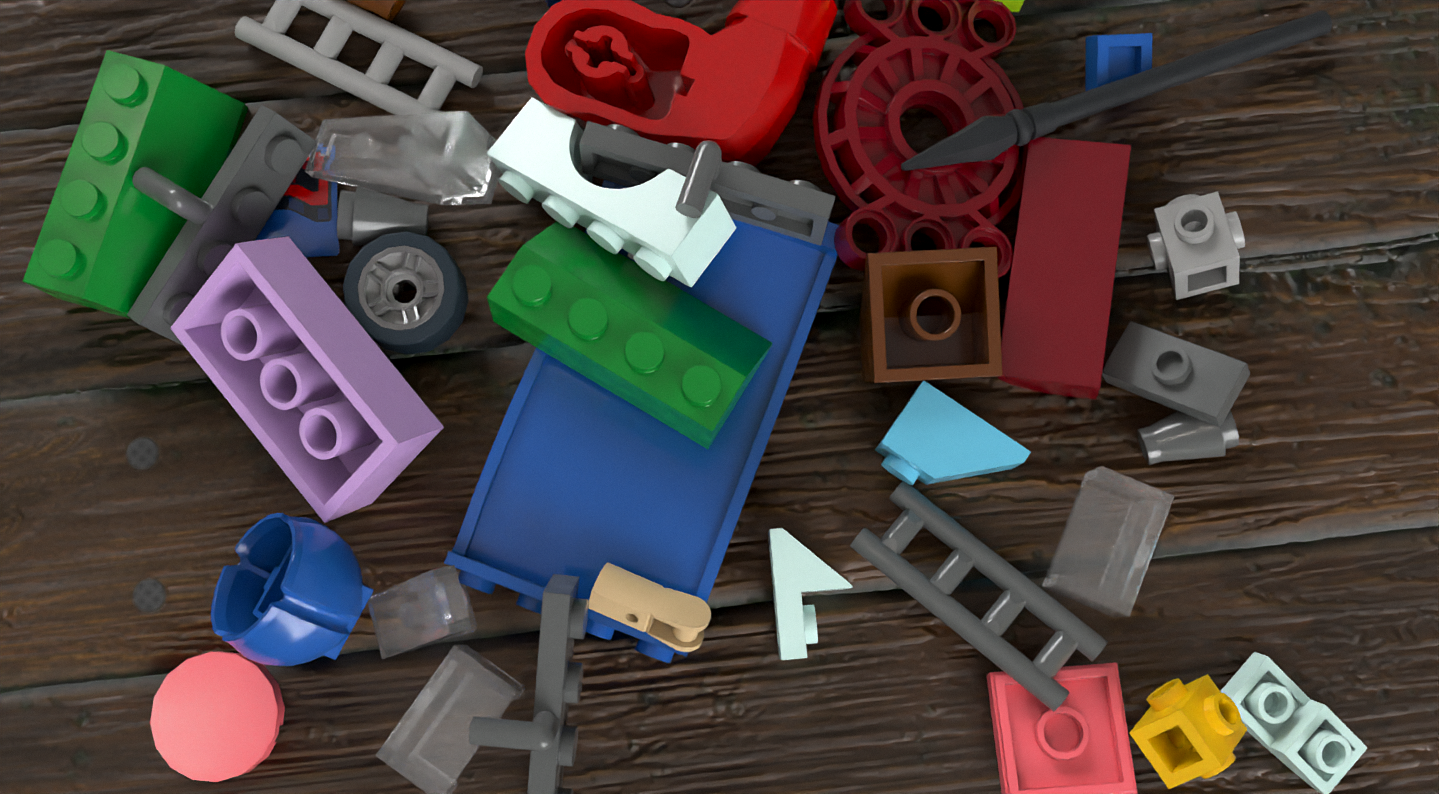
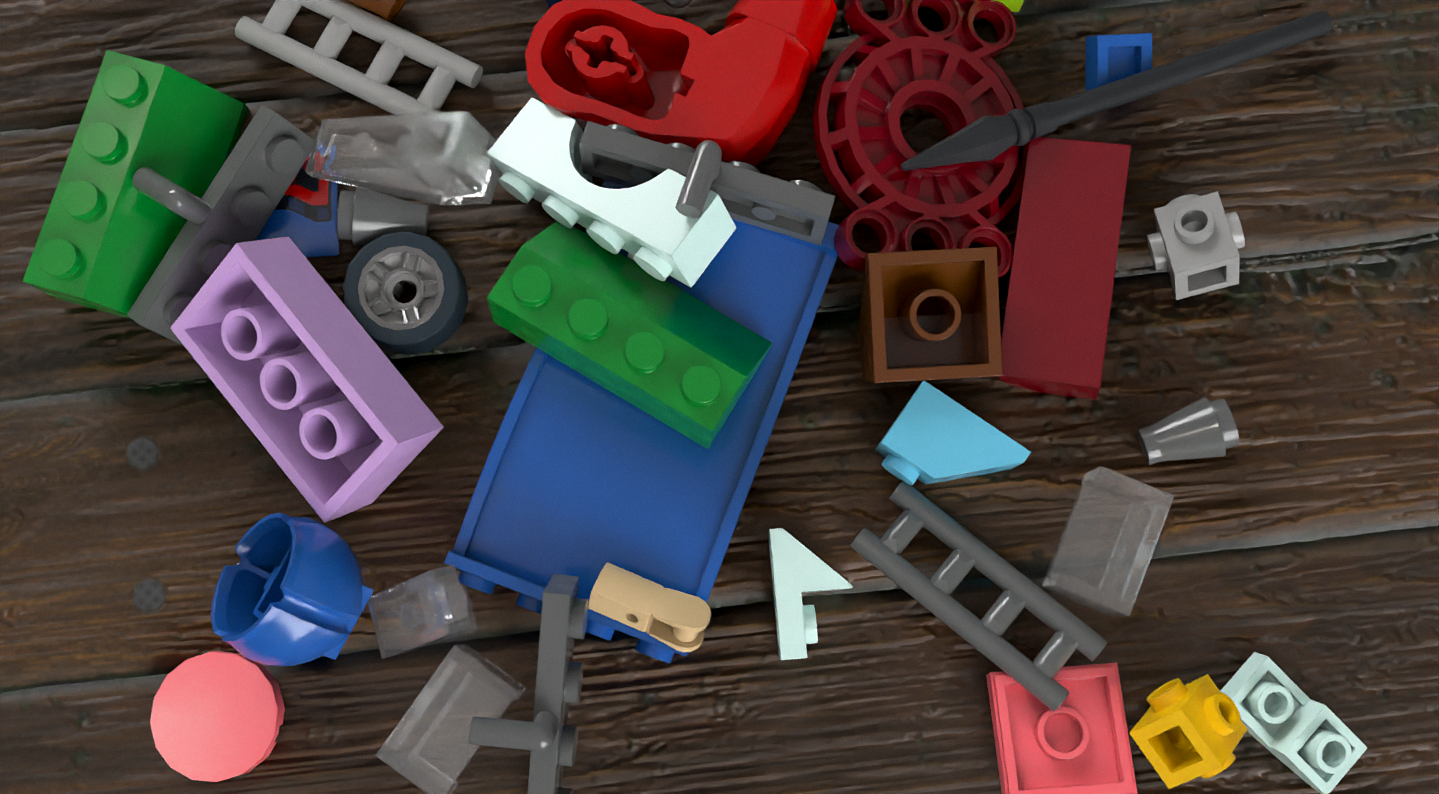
(1176, 373): dark grey plate -> none

